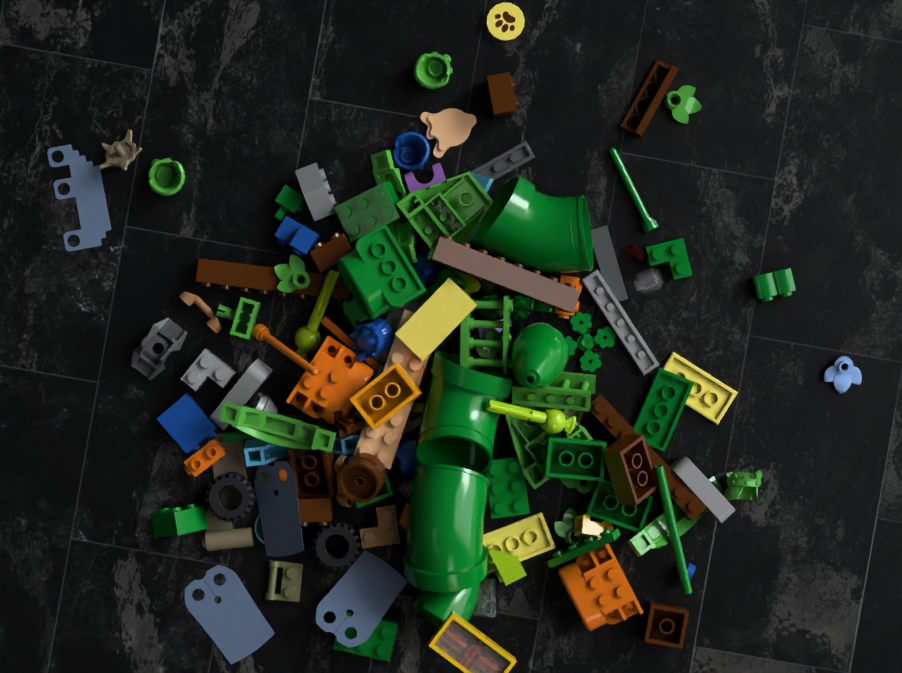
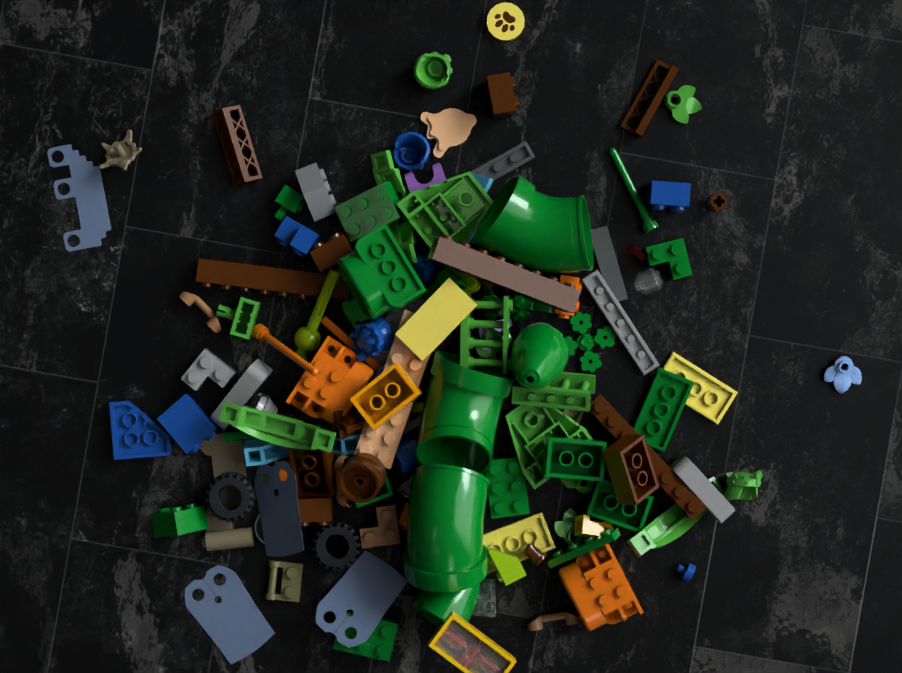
(136, 434): none -> blue plate
(163, 332): dark grey piece -> none
(166, 176): bright green hair -> none
(204, 458): orange brick -> none
(233, 146): none -> reddish brown fence
(289, 274): bright green plate -> none
(534, 553): none -> reddish brown bush
(551, 419): lime piece -> none
(570, 619): none -> medium nougat bar
(665, 624): reddish brown brick -> none
(668, 195): none -> blue brick
(673, 529): green piece -> none
(713, 206): none -> reddish brown bush
(773, 284): green brick -> none

